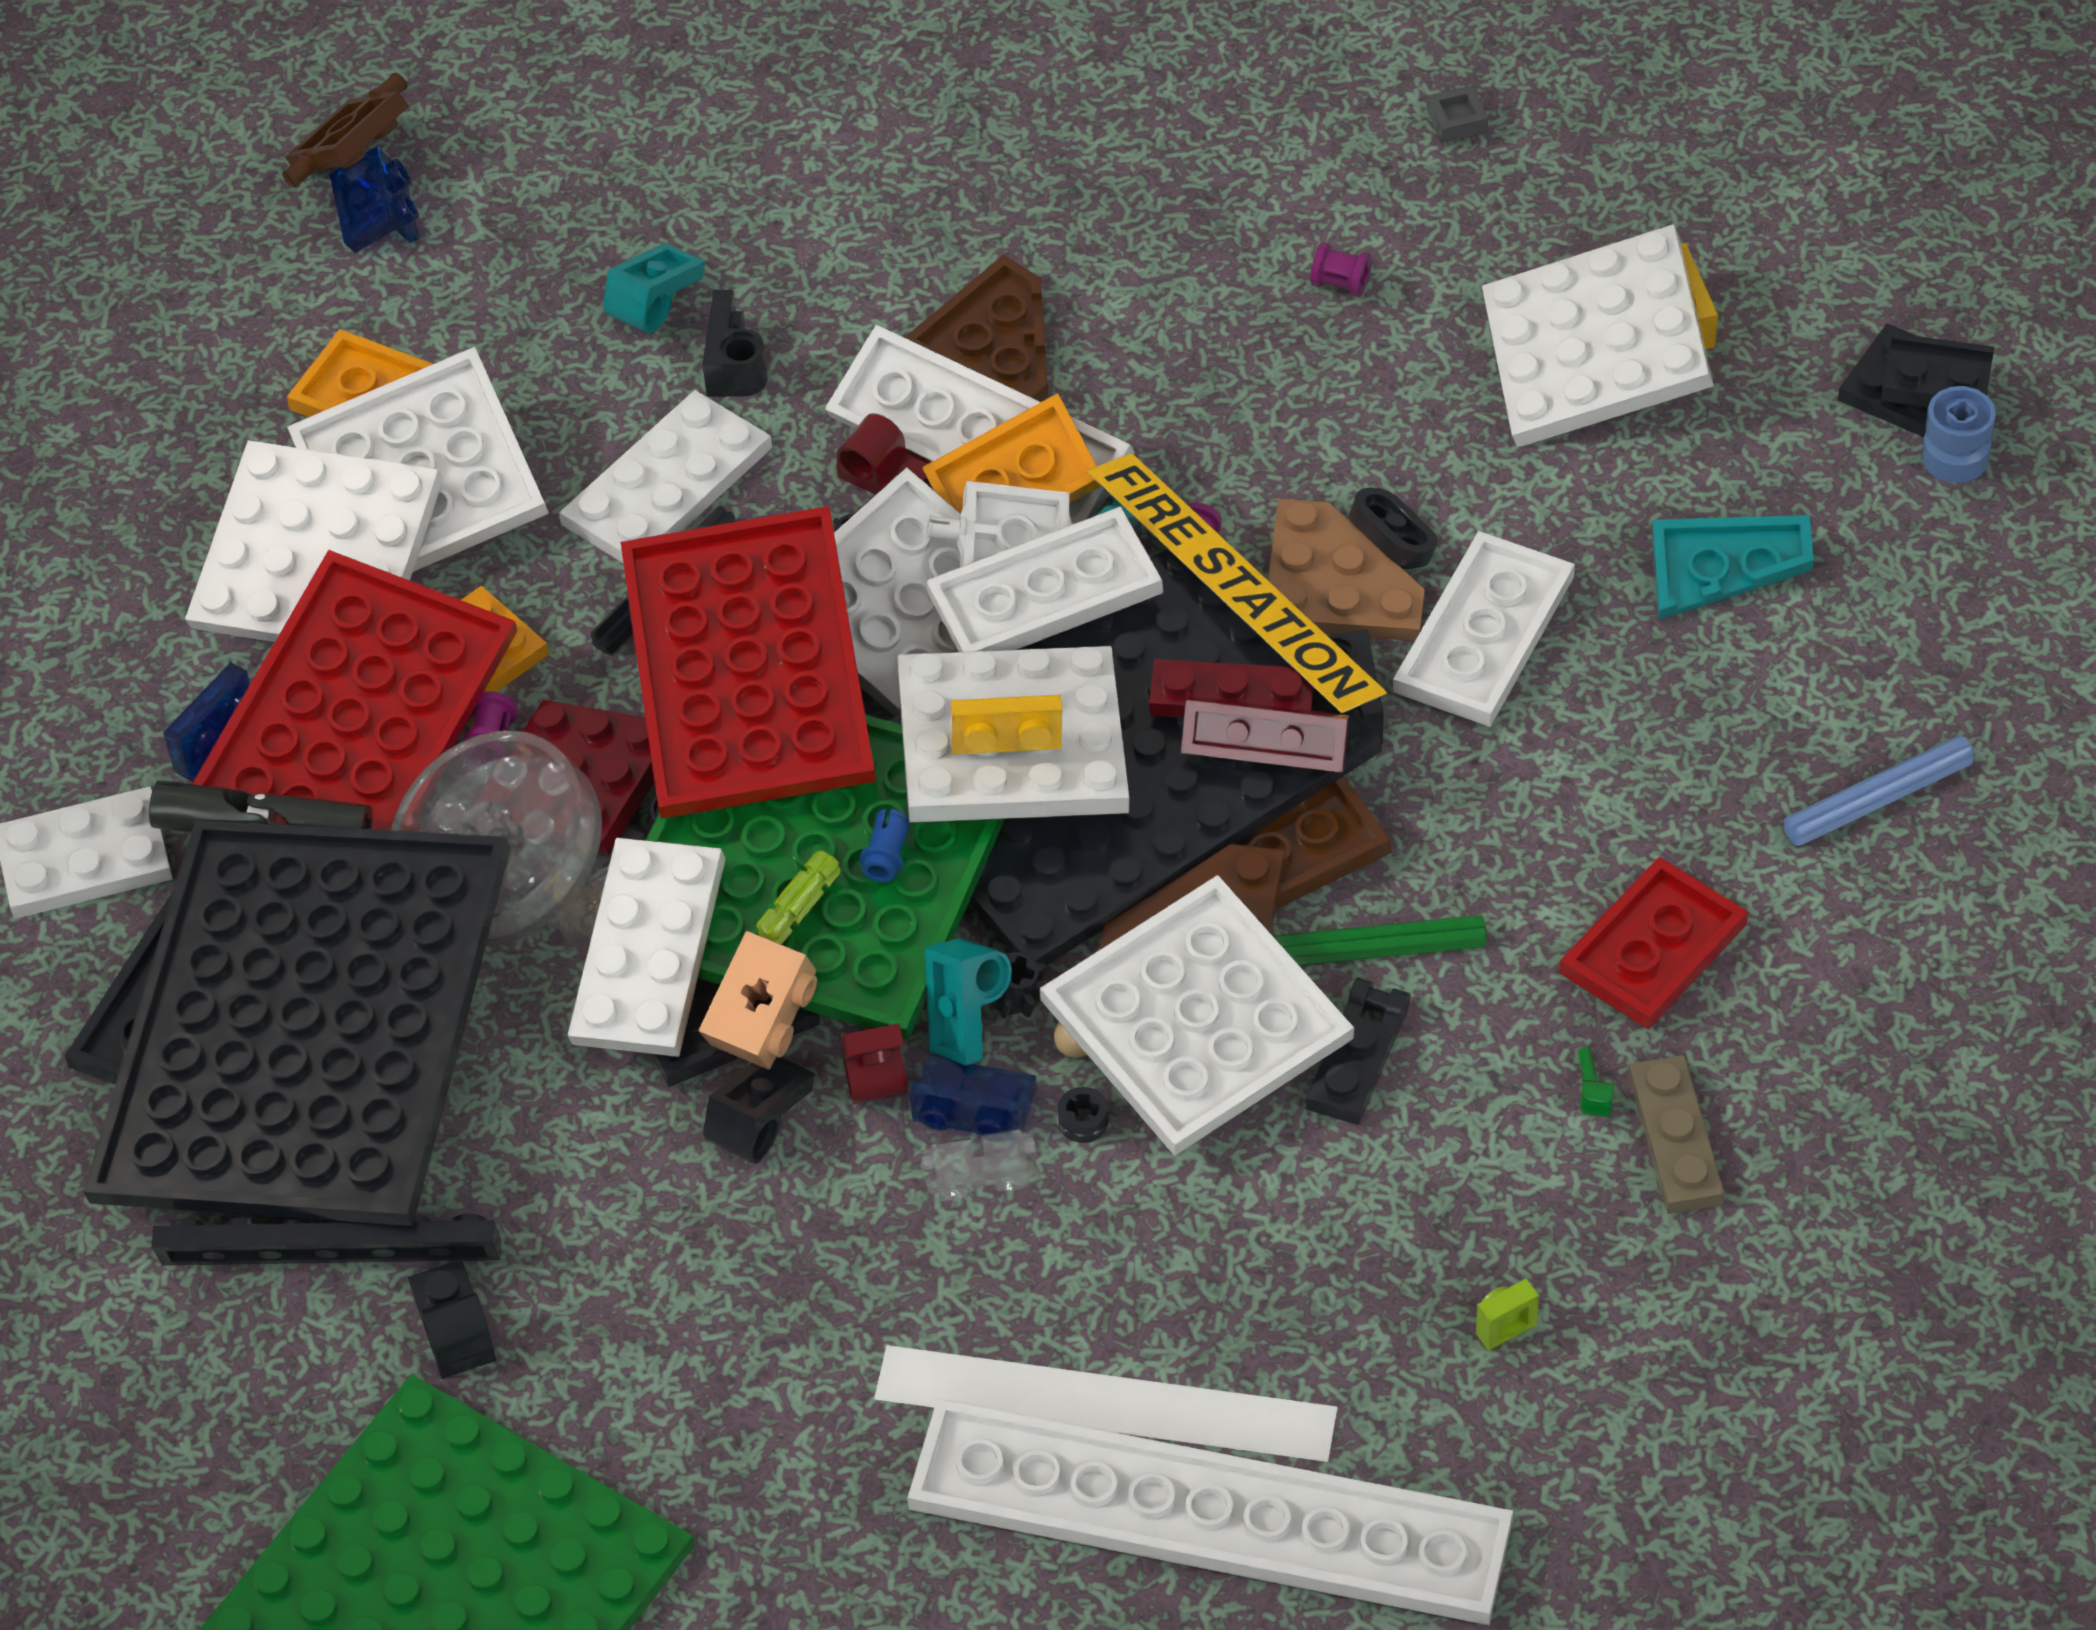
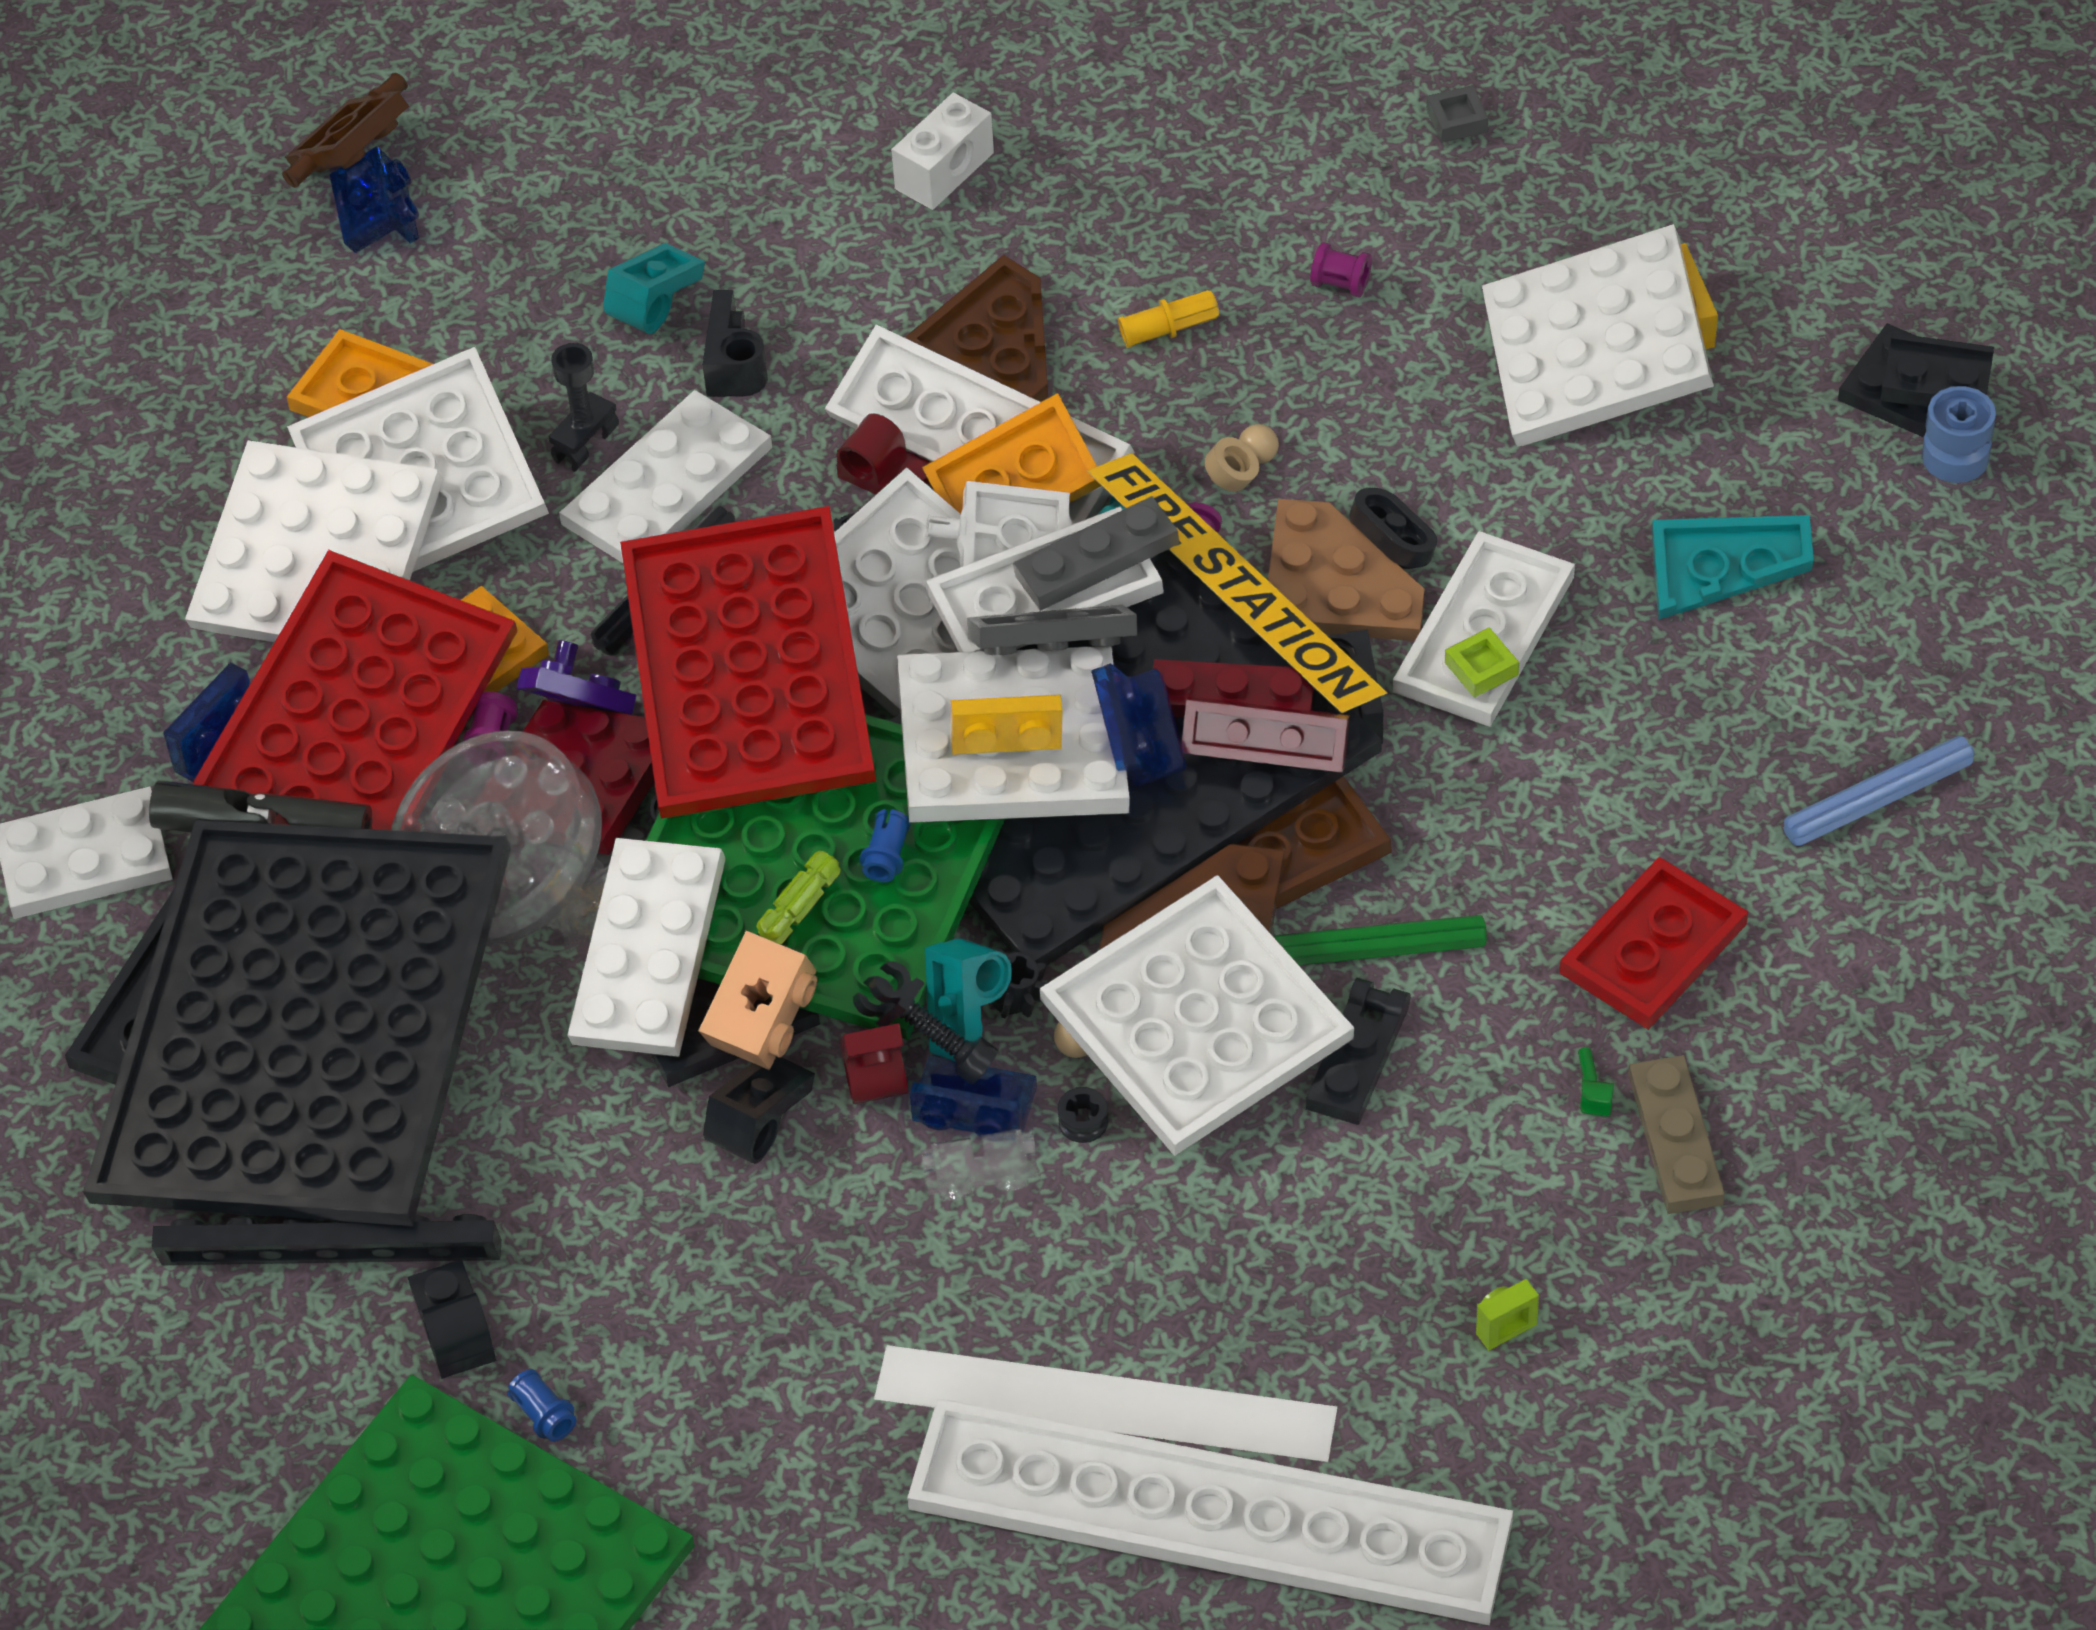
(551, 1416): none -> blue pin
(556, 684): none -> dark purple plate
(588, 412): none -> black bar
(942, 151): none -> white brick
(970, 1056): none -> black bar
(1052, 628): none -> dark grey plate
(1096, 553): none -> dark grey plate
(1139, 723): none -> clear blue bracket
(1168, 318): none -> yellow axle
(1236, 461): none -> tan plate
(1481, 662): none -> lime plate

